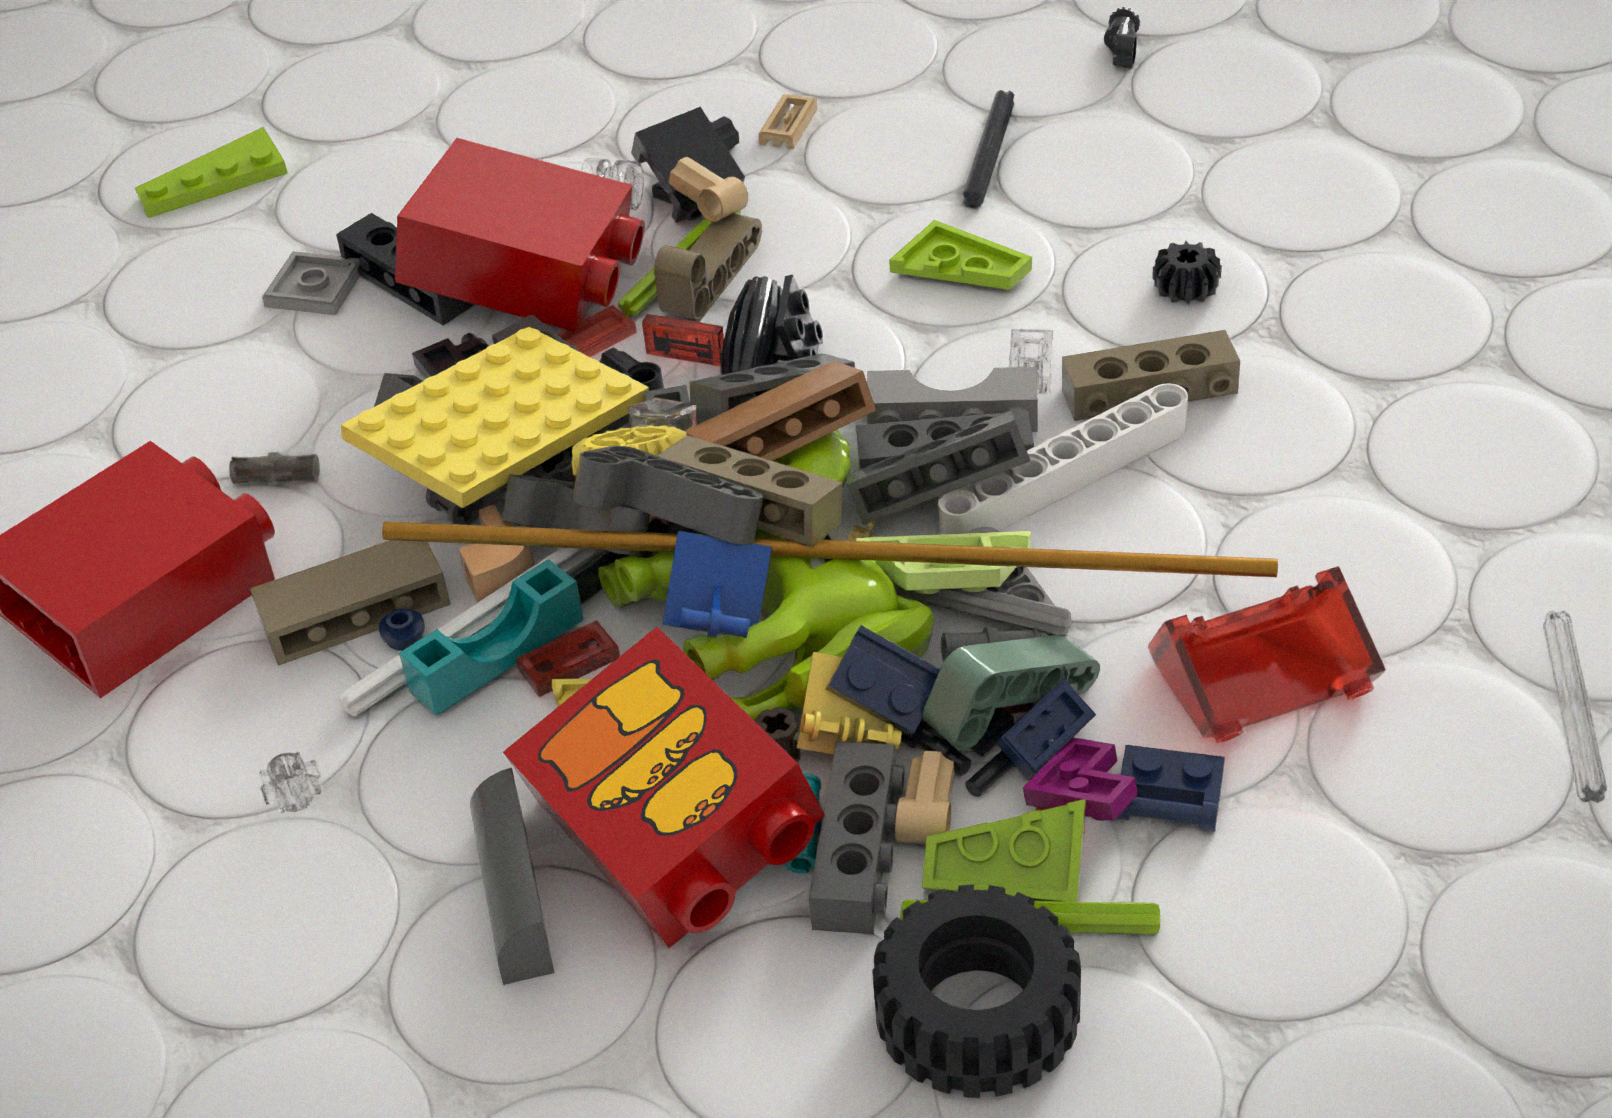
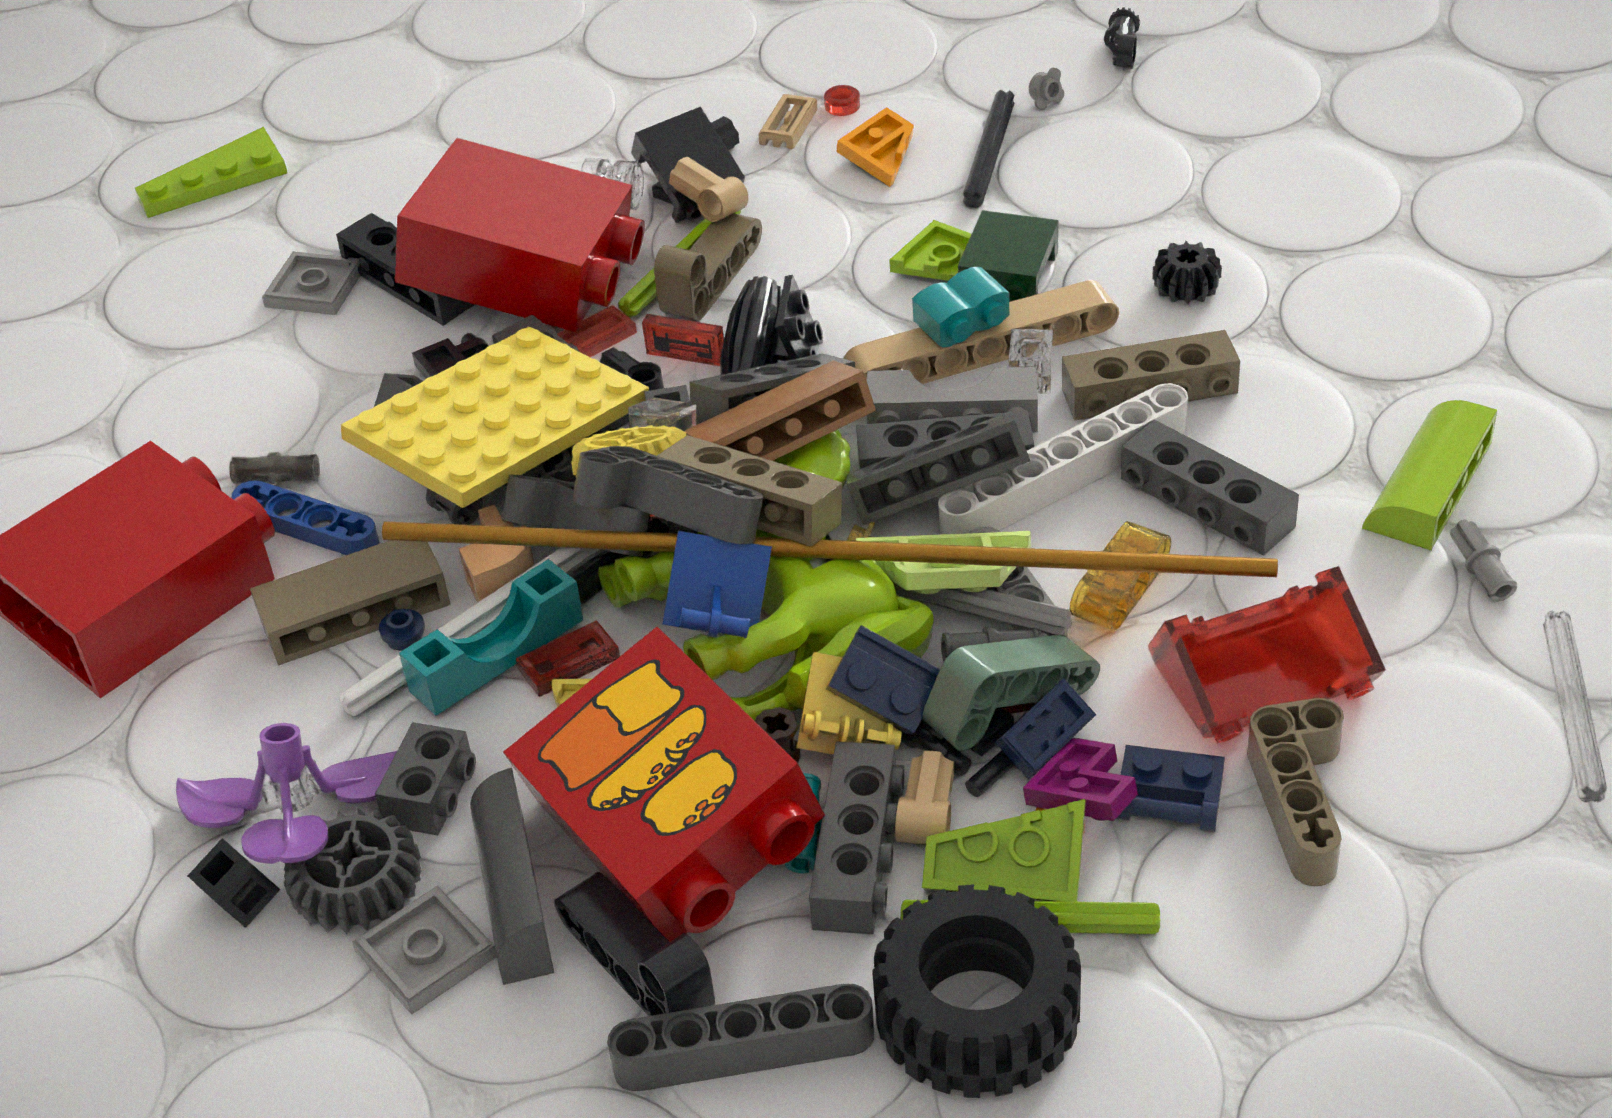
(233, 882): none -> black brick
(283, 758): none -> medium lavender plant
(345, 535): none -> blue beam
(358, 874): none -> dark grey gear
(424, 949): none -> light grey tile
(426, 777): none -> dark grey brick
(635, 954): none -> black beam
(766, 1031): none -> dark grey beam
(842, 100): none -> clear red tile
(878, 145): none -> light orange wing
(961, 306): none -> teal brick
(1012, 250): none -> dark green panel
(1046, 88): none -> light grey plate
(1068, 311): none -> tan beam
(1110, 596): none -> clear yellow beam
(1209, 487): none -> dark grey brick
(1282, 752): none -> dark tan beam
(1433, 473): none -> lime brick
(1483, 560): none -> light grey axle

